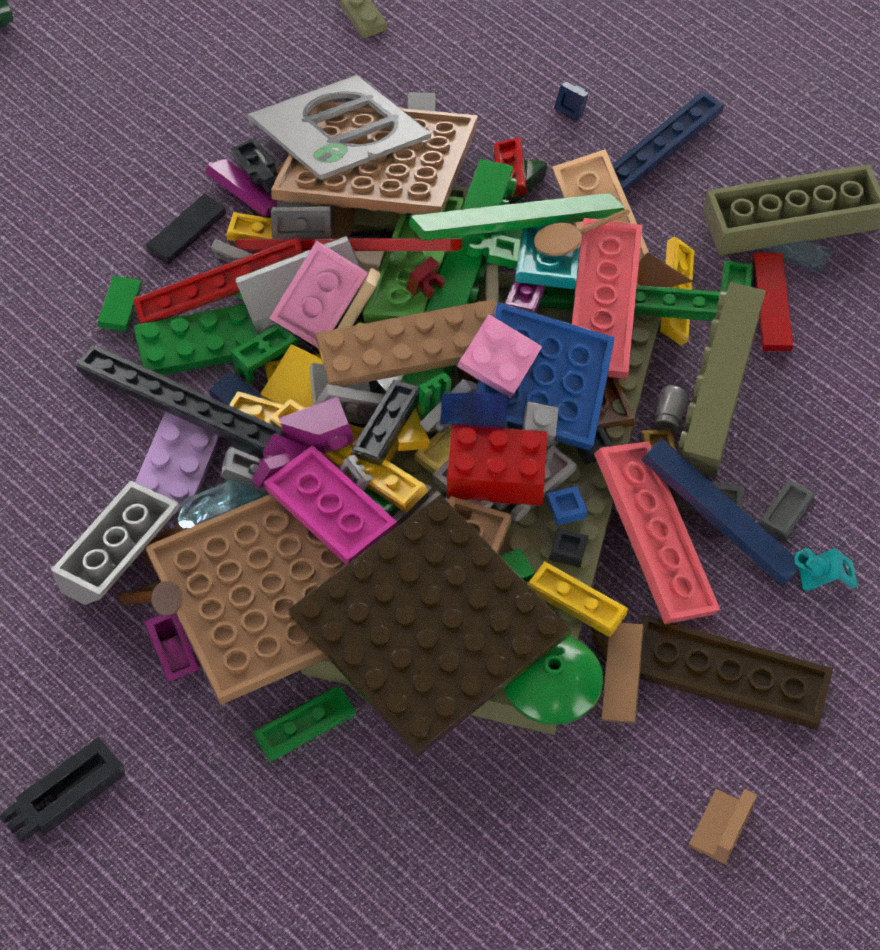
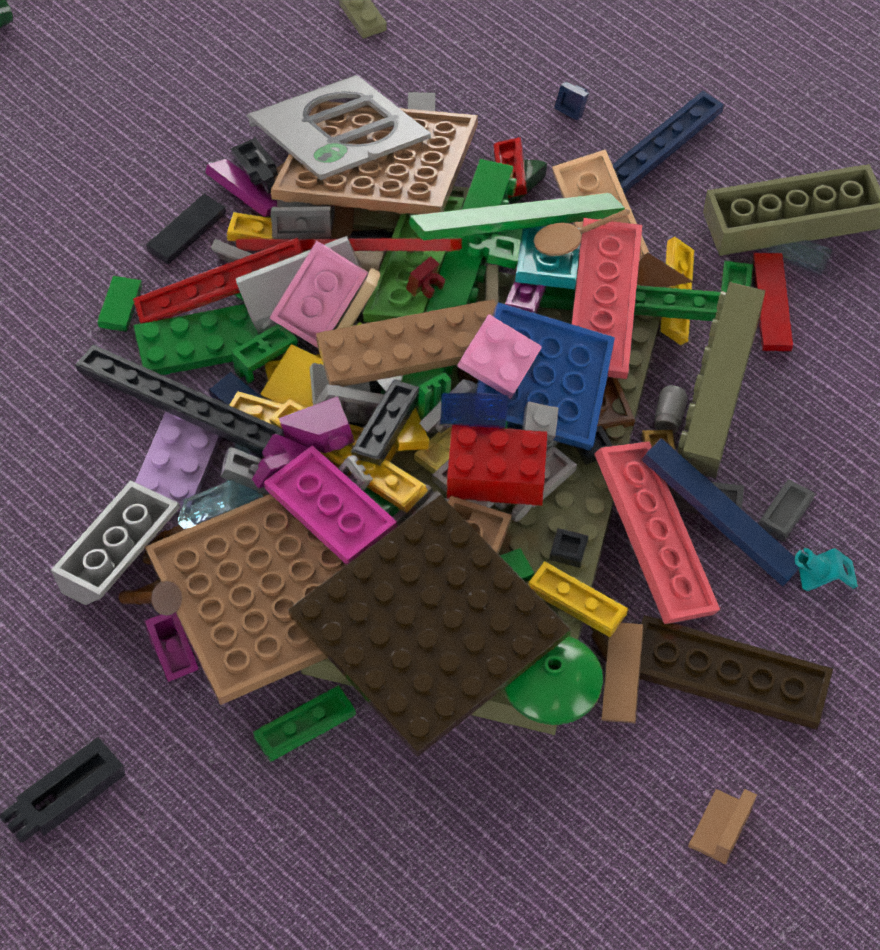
(566, 505): blue plate -> none

